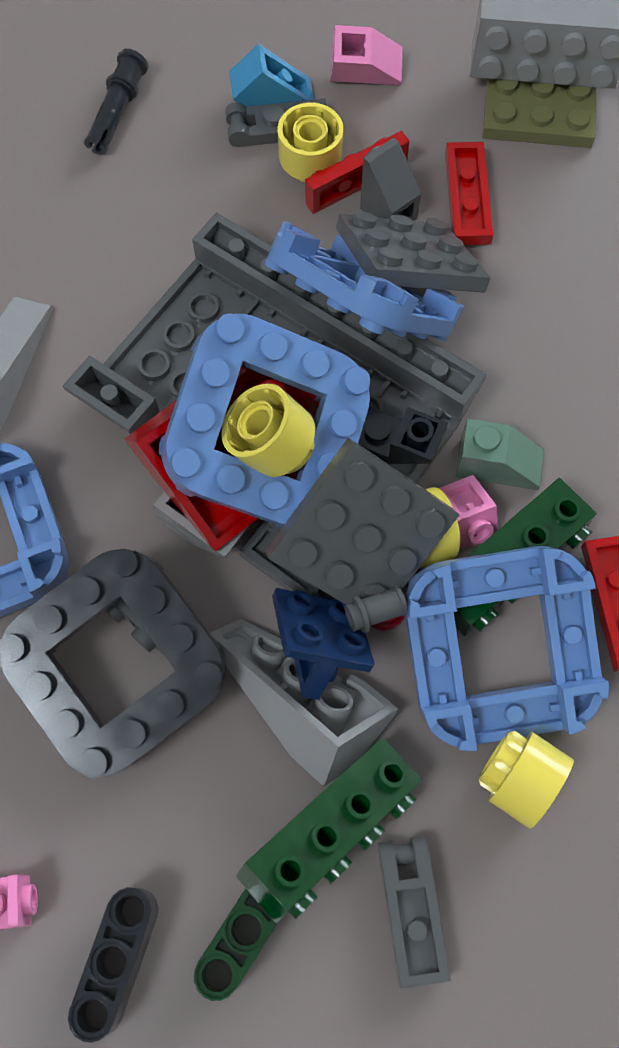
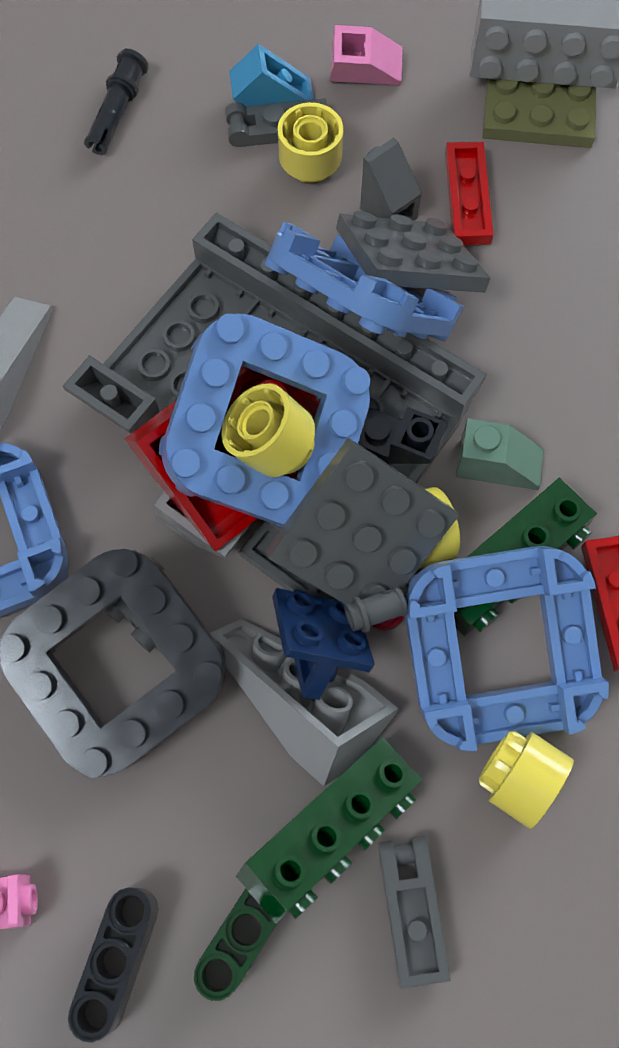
(342, 178): red plate -> none
(475, 509): bright pink bracket -> none

